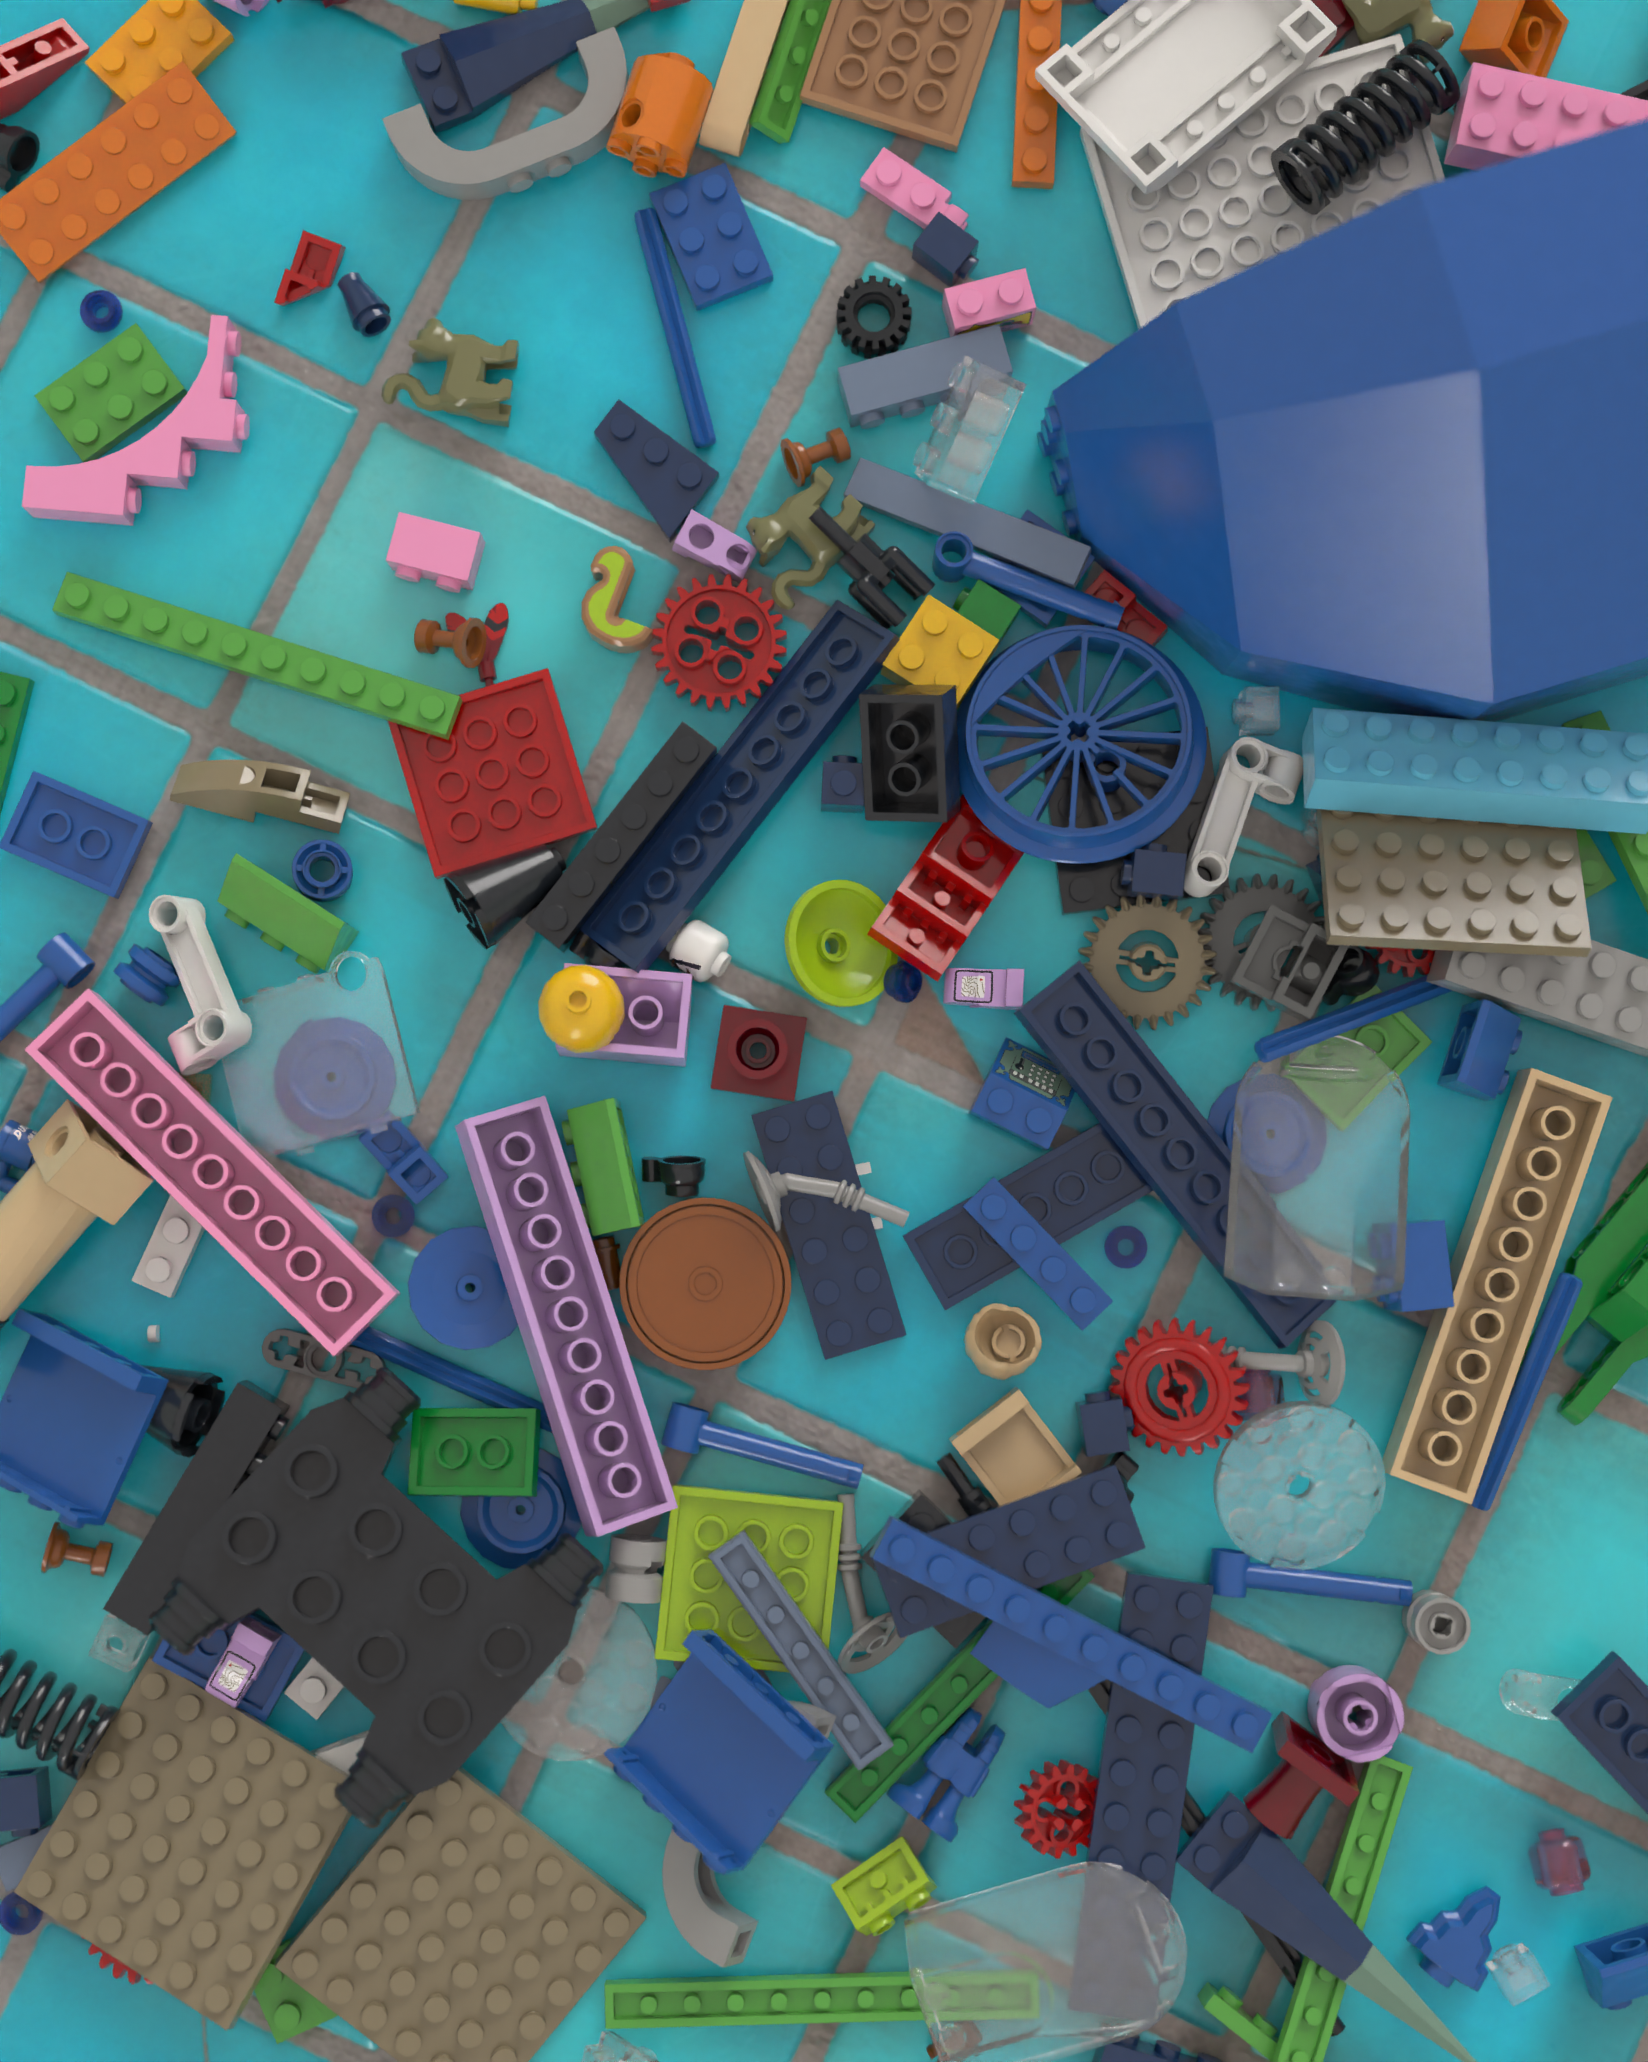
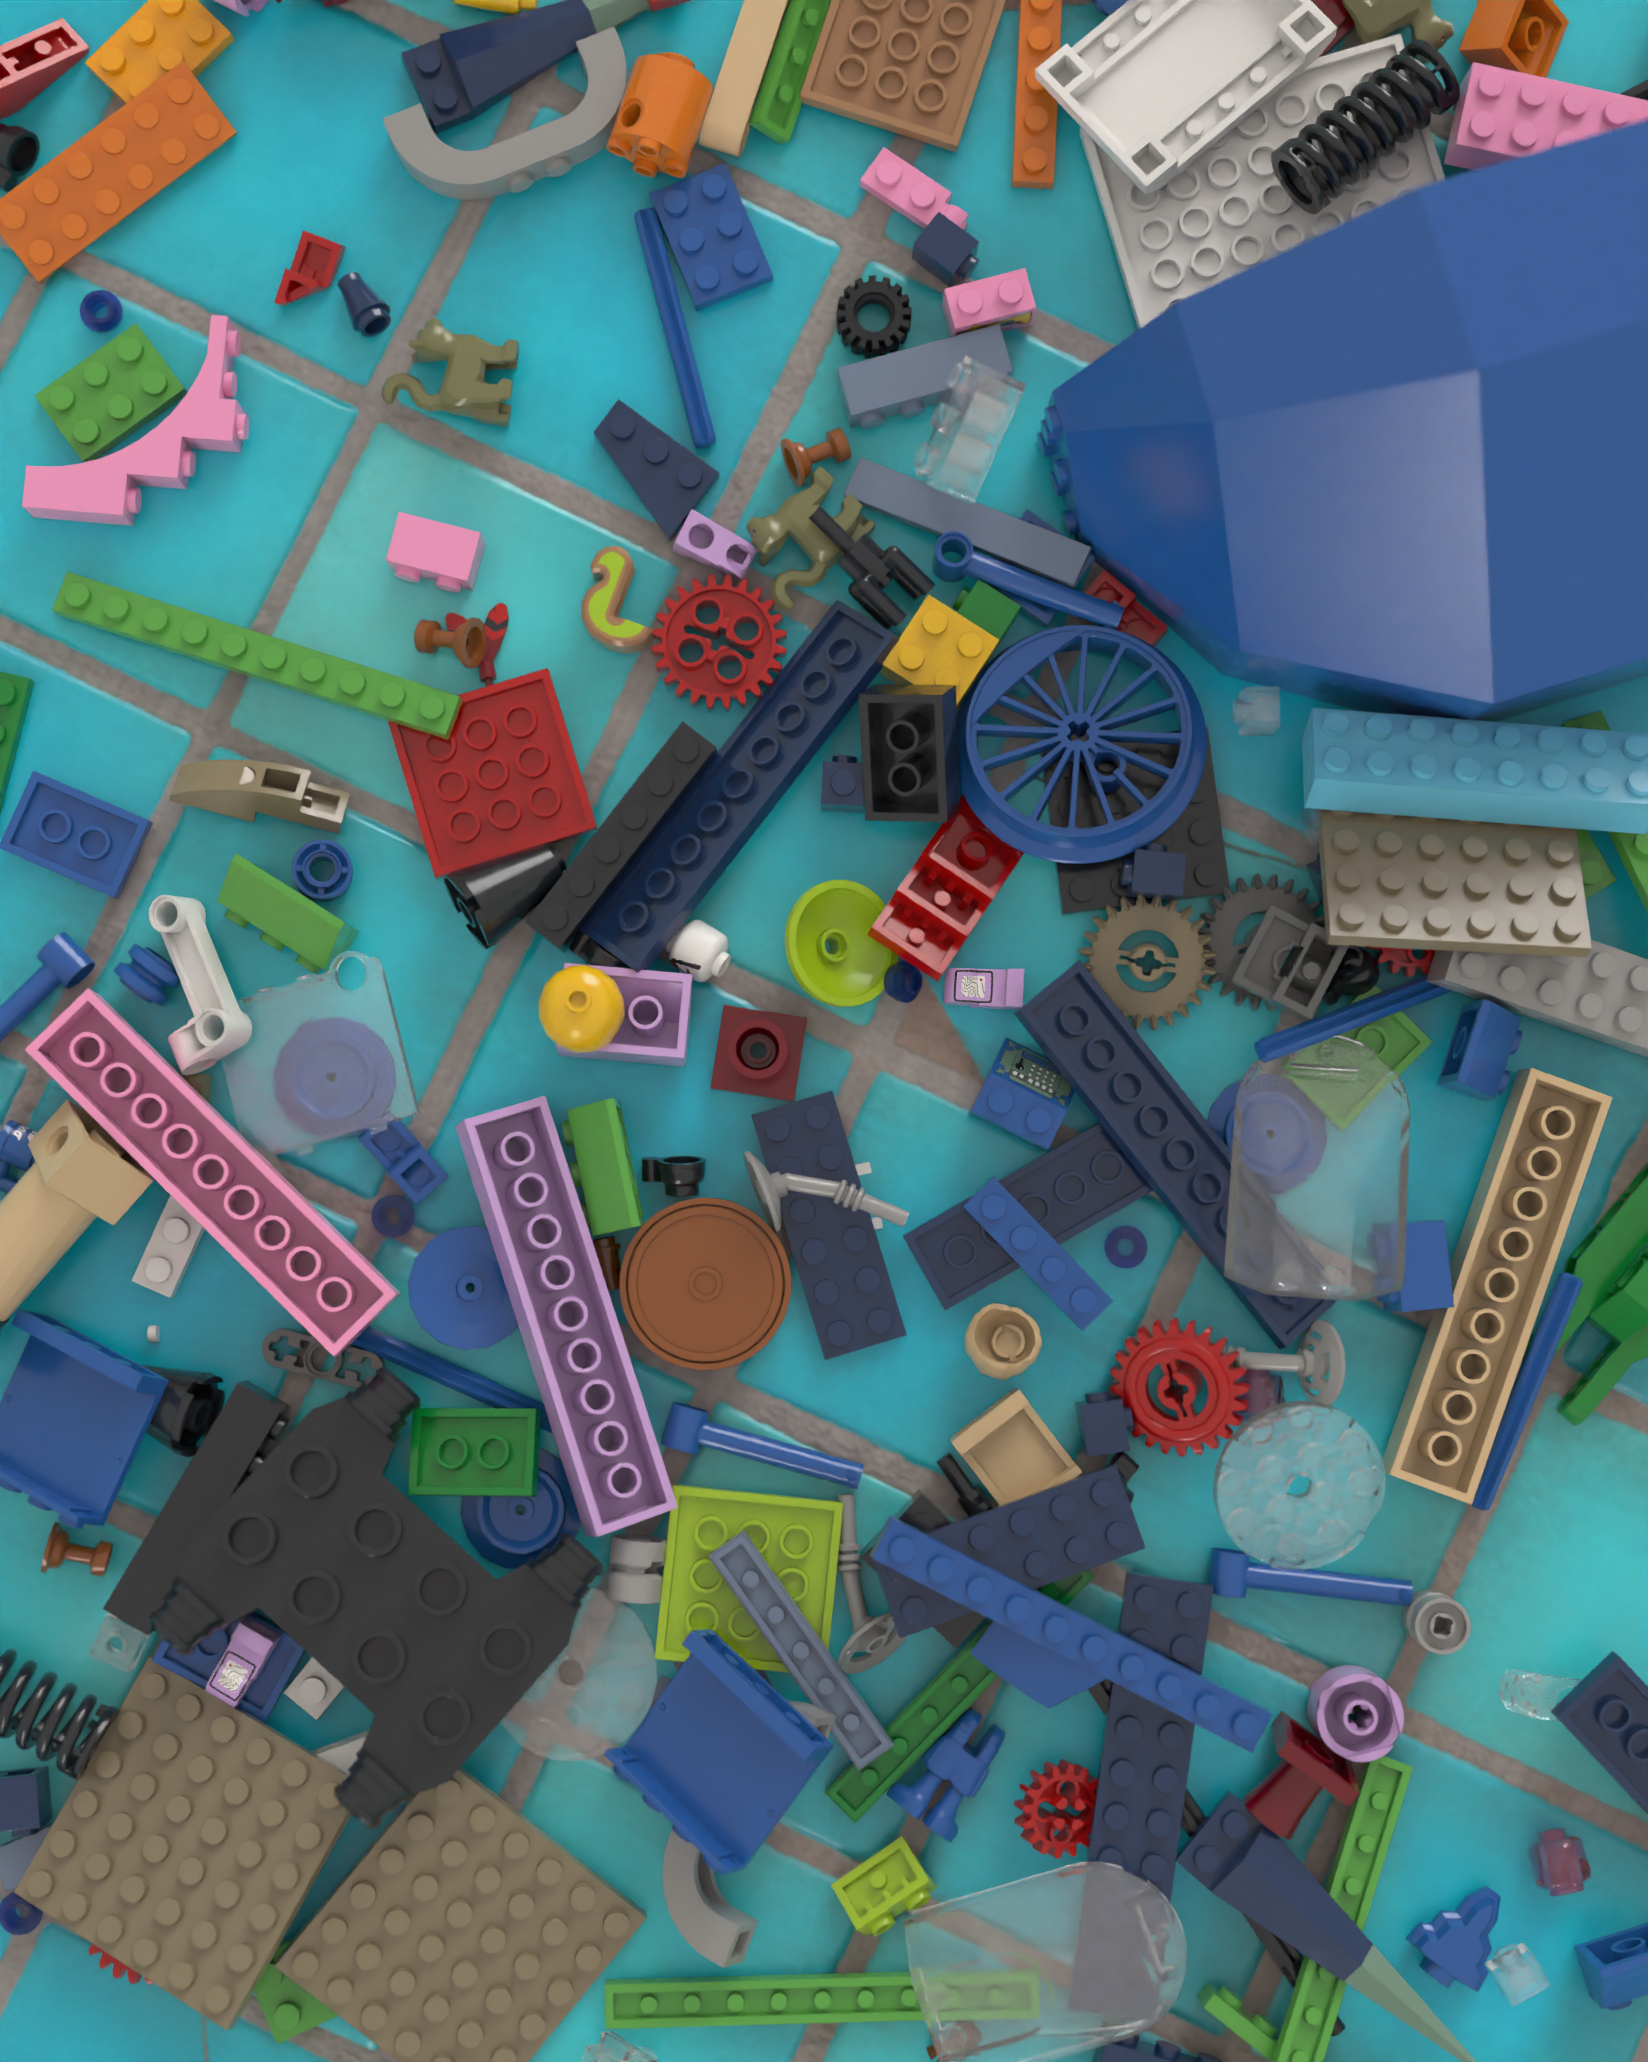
(1271, 774): white piece -> none

